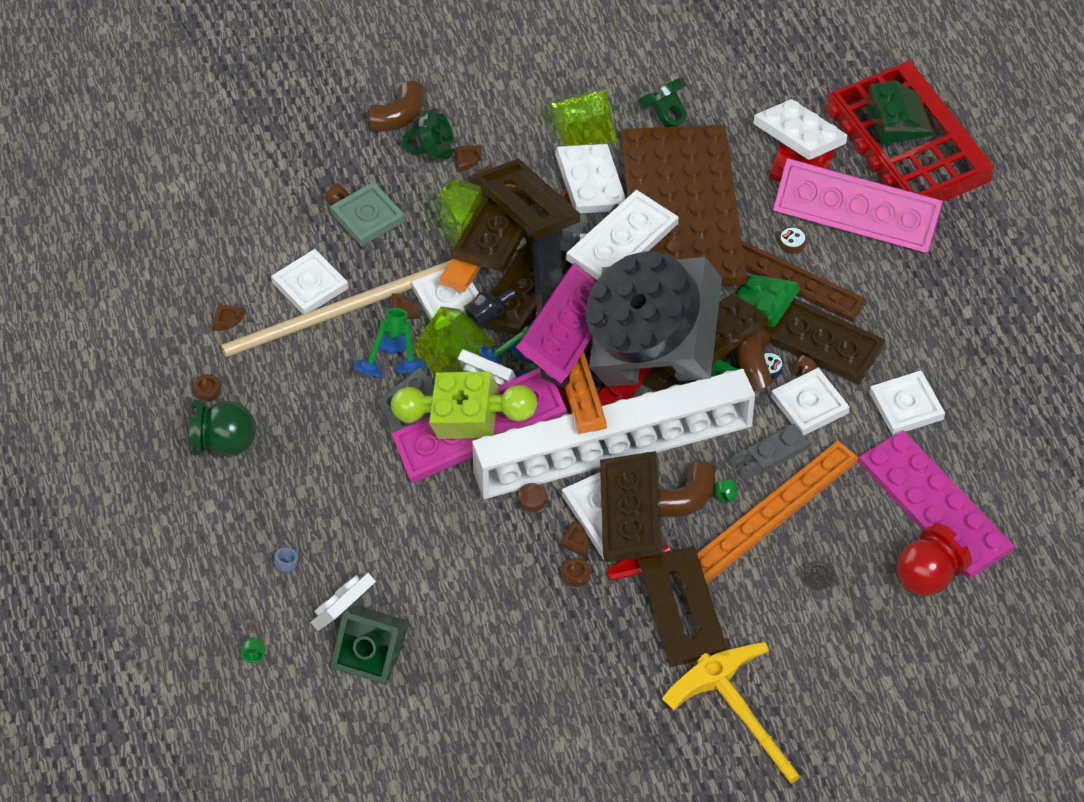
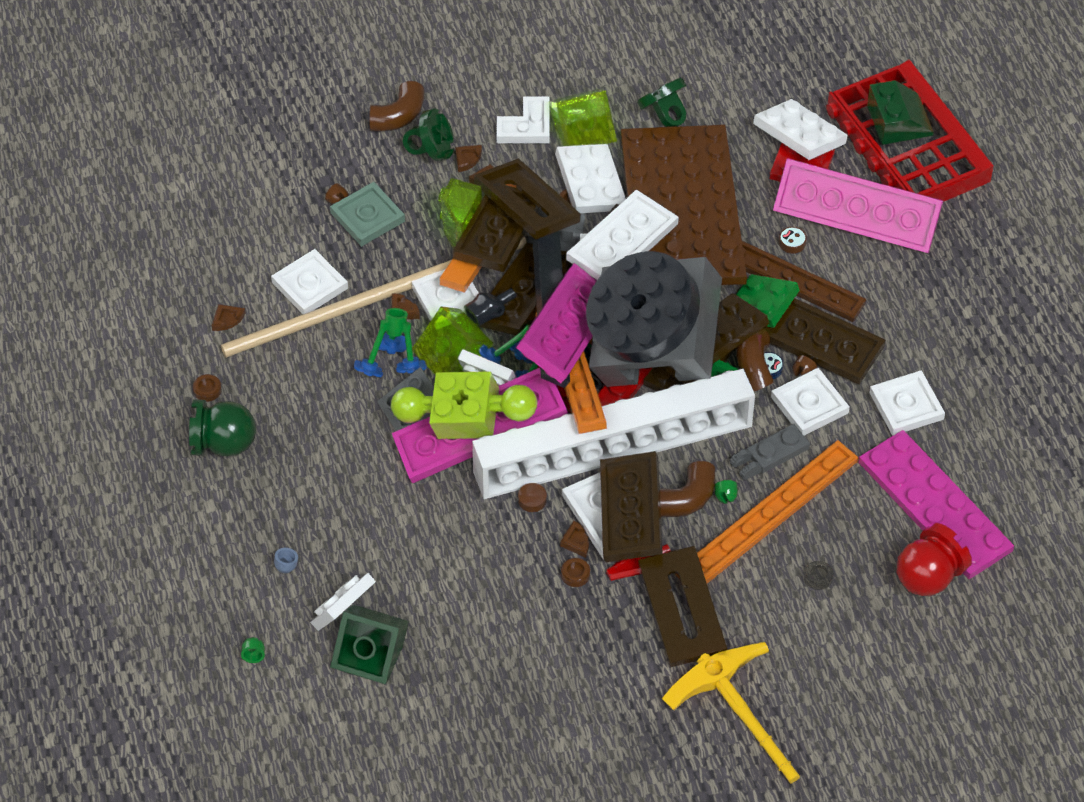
(529, 128): none -> white plate

